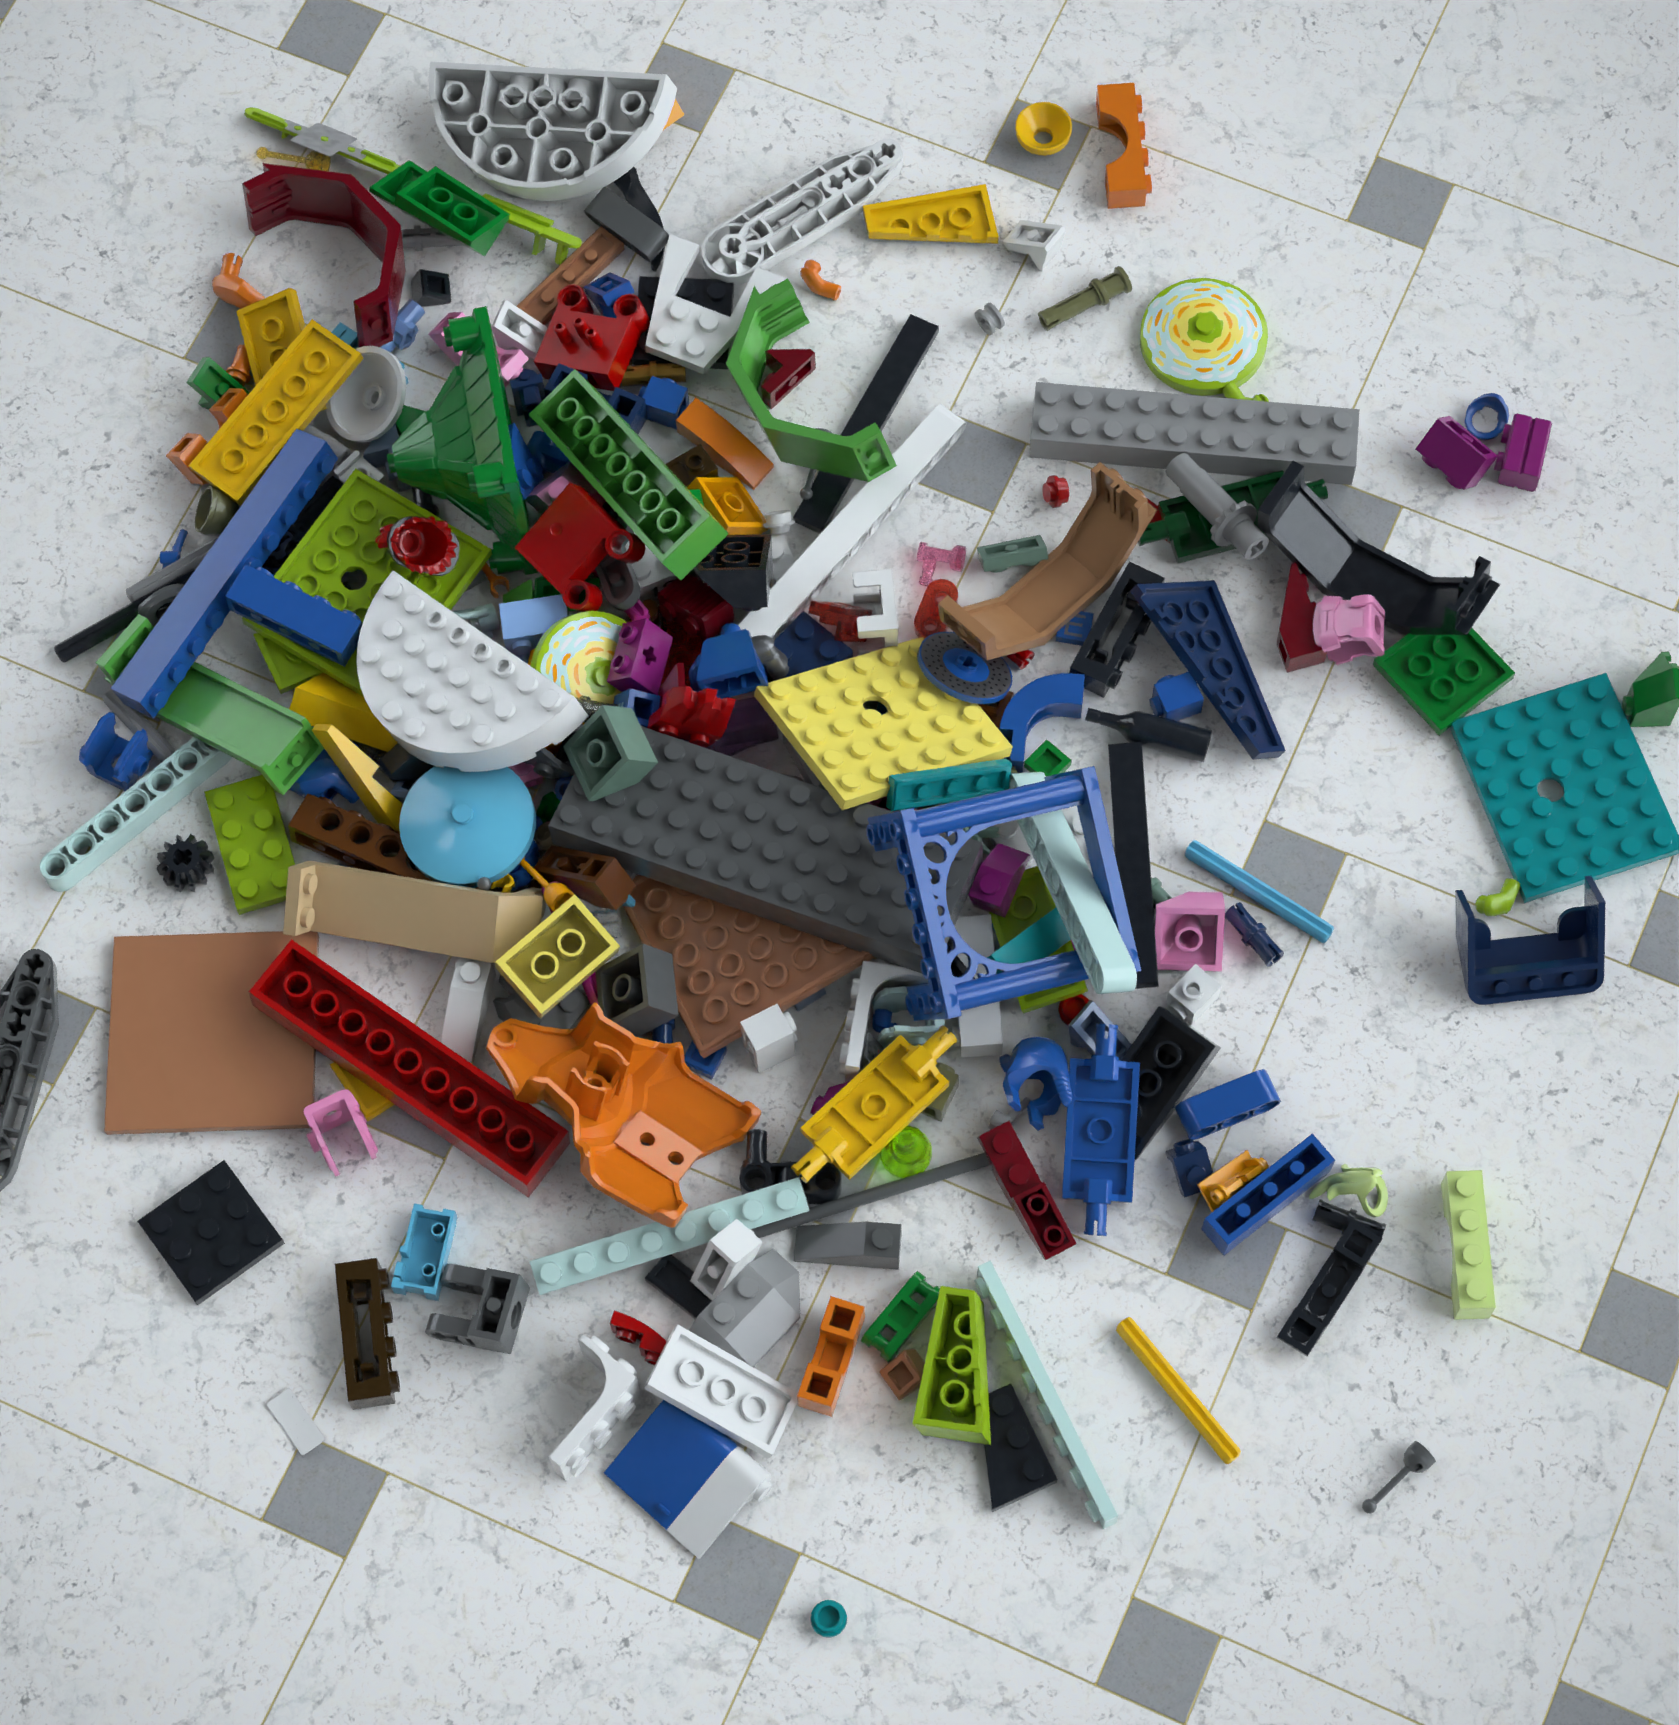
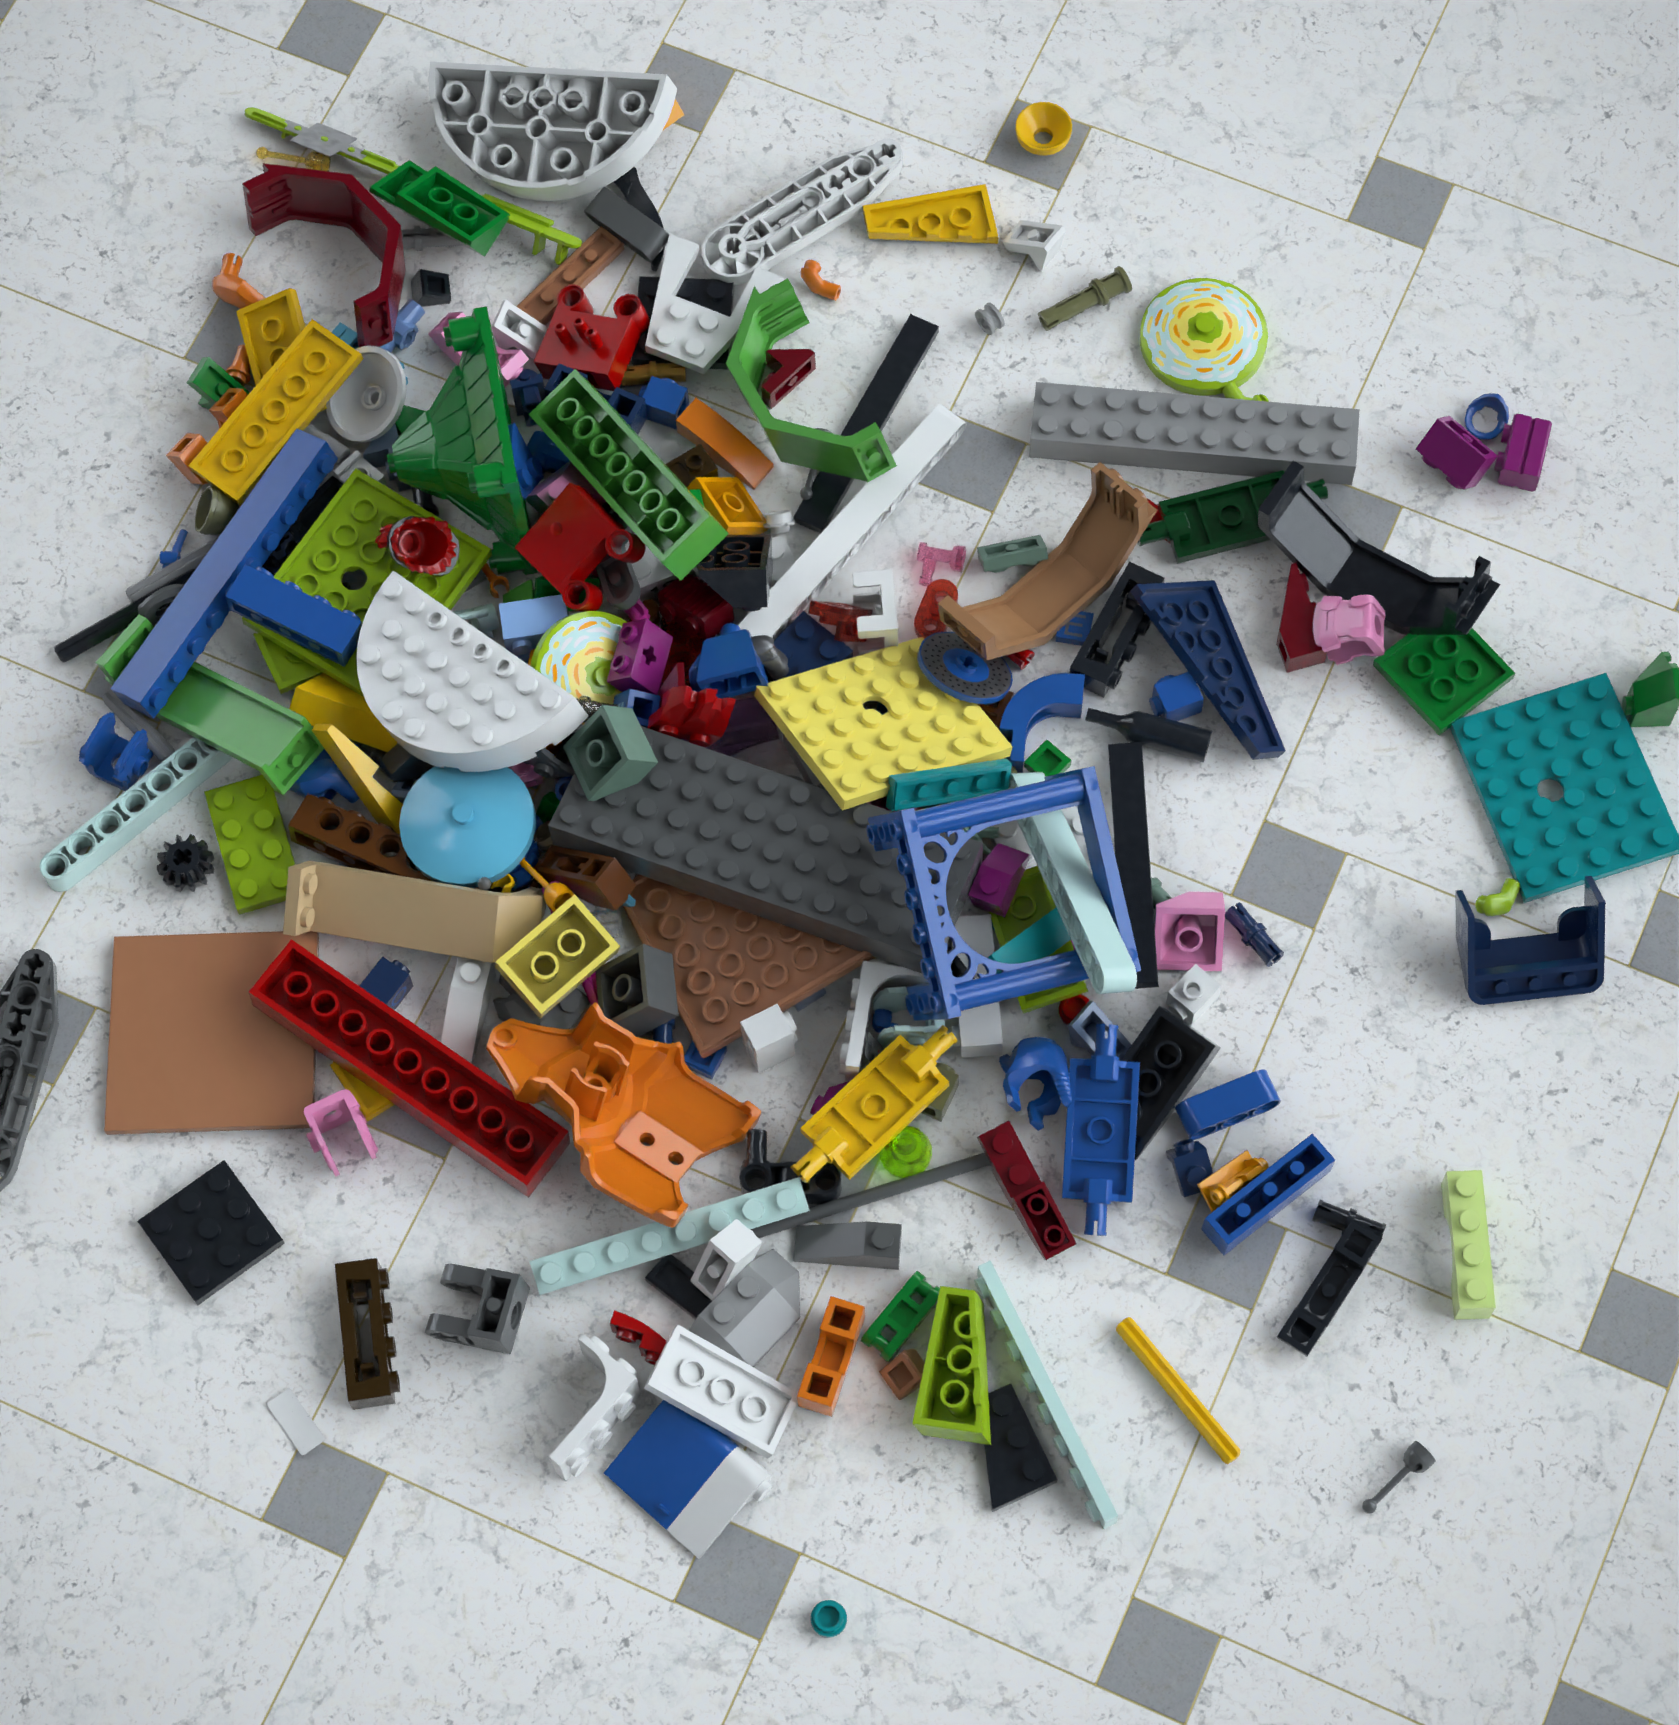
(388, 982): none -> dark blue brick
(425, 1252): medium azure piece -> none
(606, 291): blue slope -> none
(999, 1118): light grey hand -> none
(1056, 491): red plate -> none
(1118, 113): orange arch -> none
(1230, 521): light grey gear -> none
(1259, 891): medium azure axle -> none
(1355, 1181): yellowish green piece -> none

